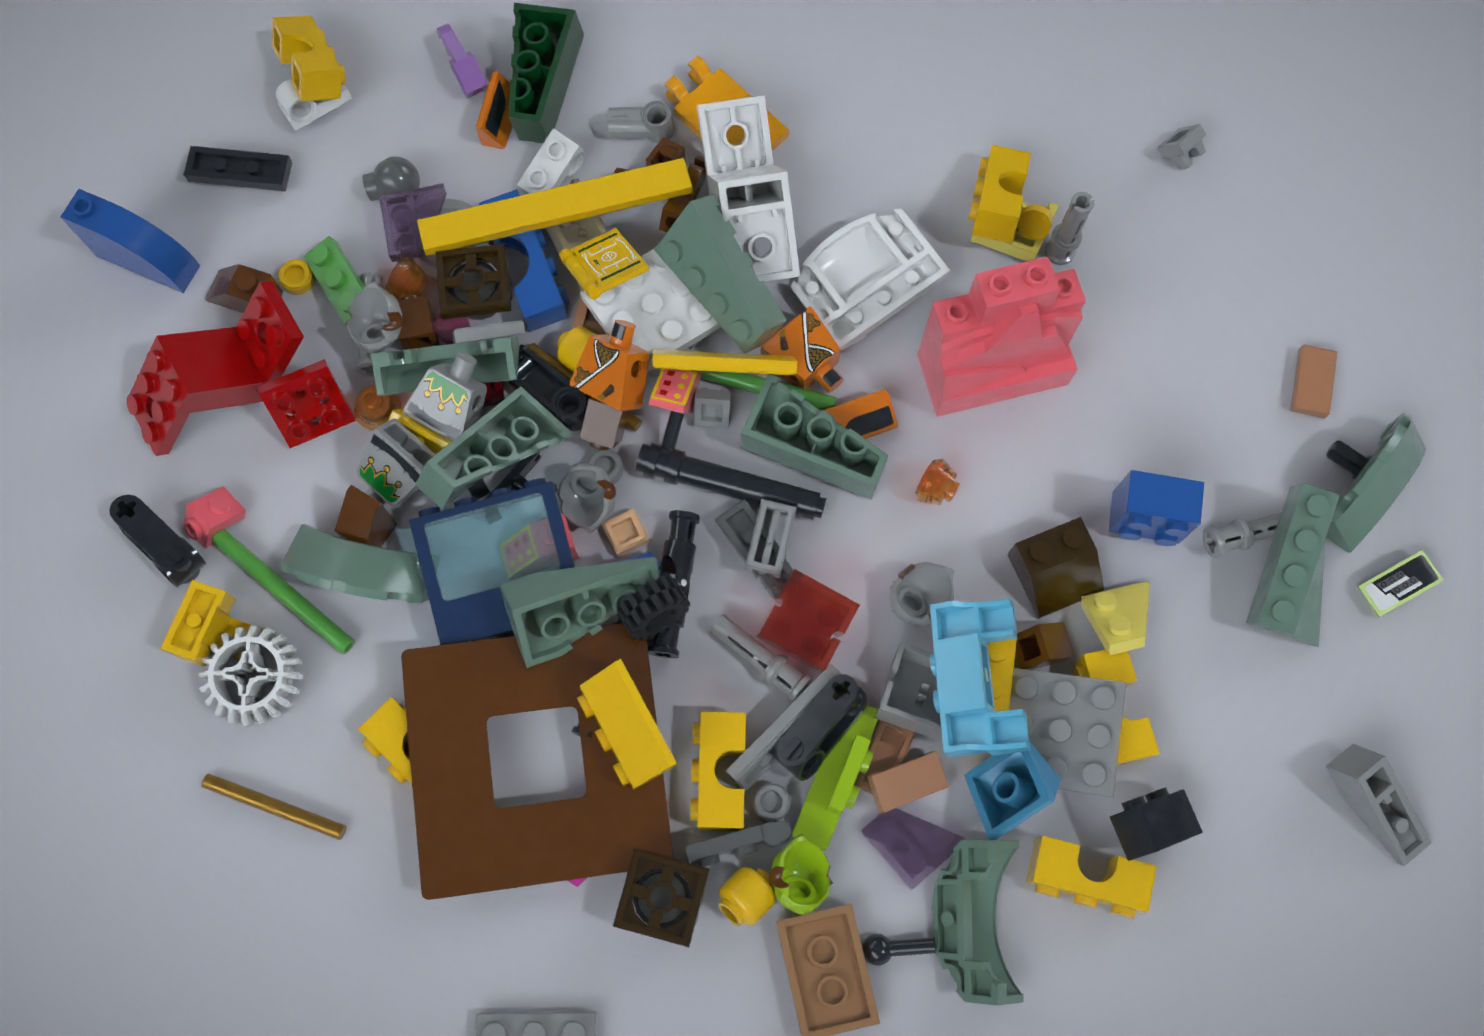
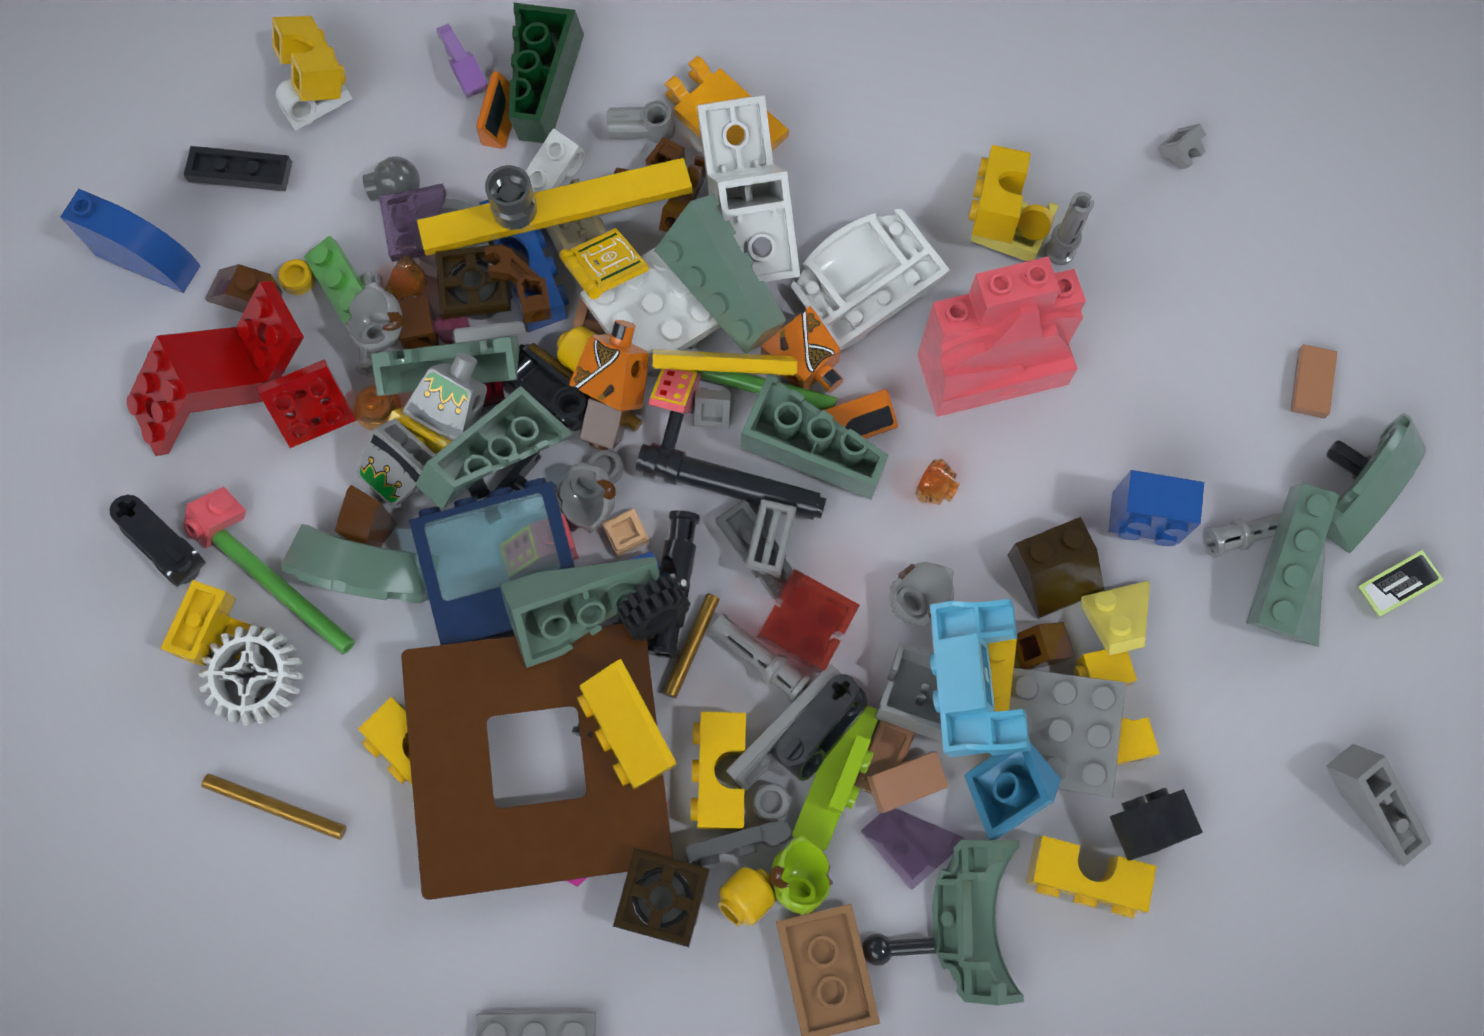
(511, 197): none -> dark grey wheel
(513, 268): none -> reddish brown piece
(691, 646): none -> pearl gold bar

